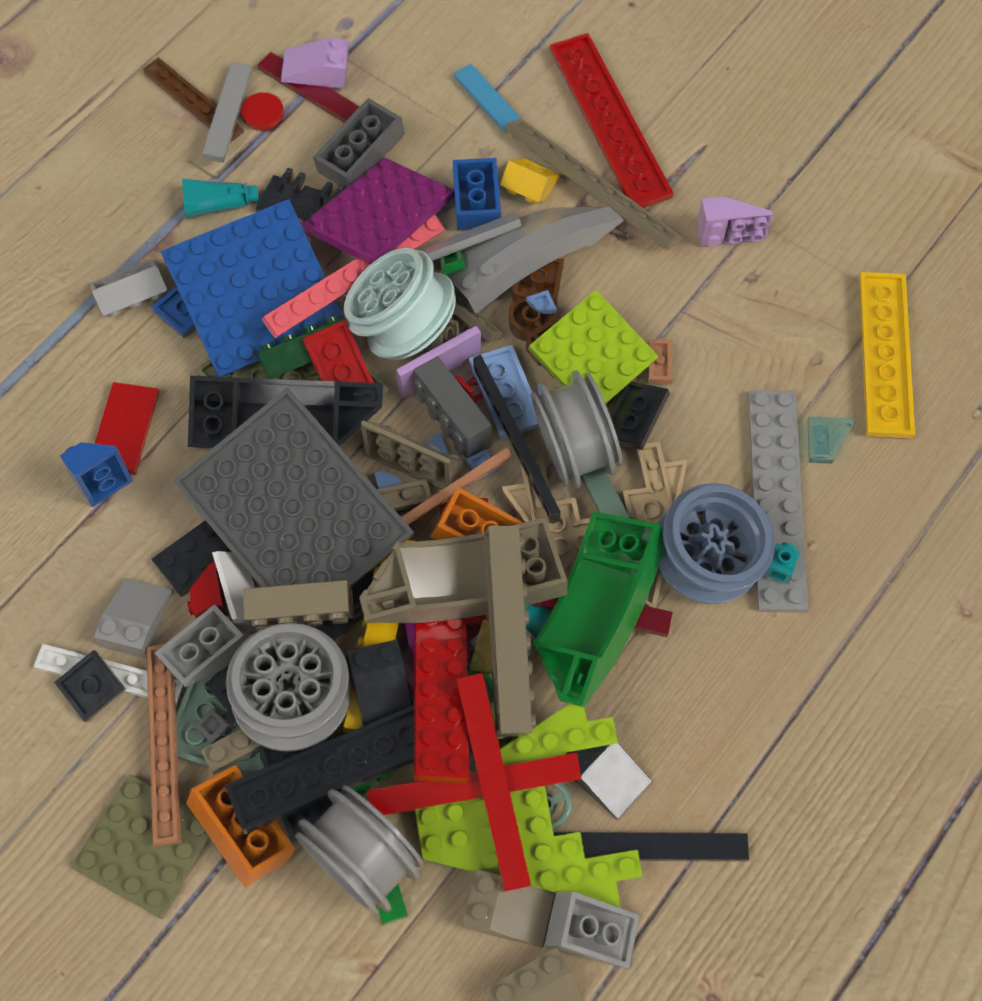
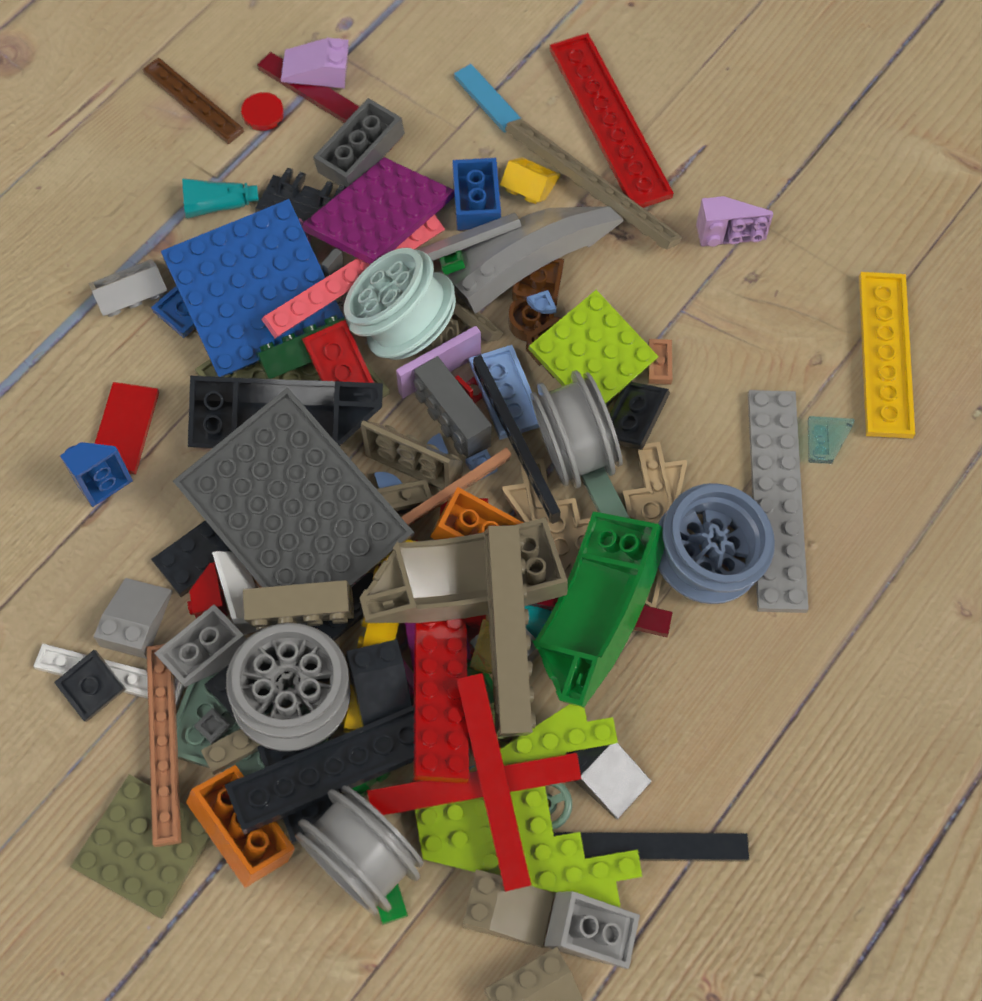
(227, 112): light grey tile -> none
(333, 262): none -> dark grey tile
(779, 568): teal brick -> none

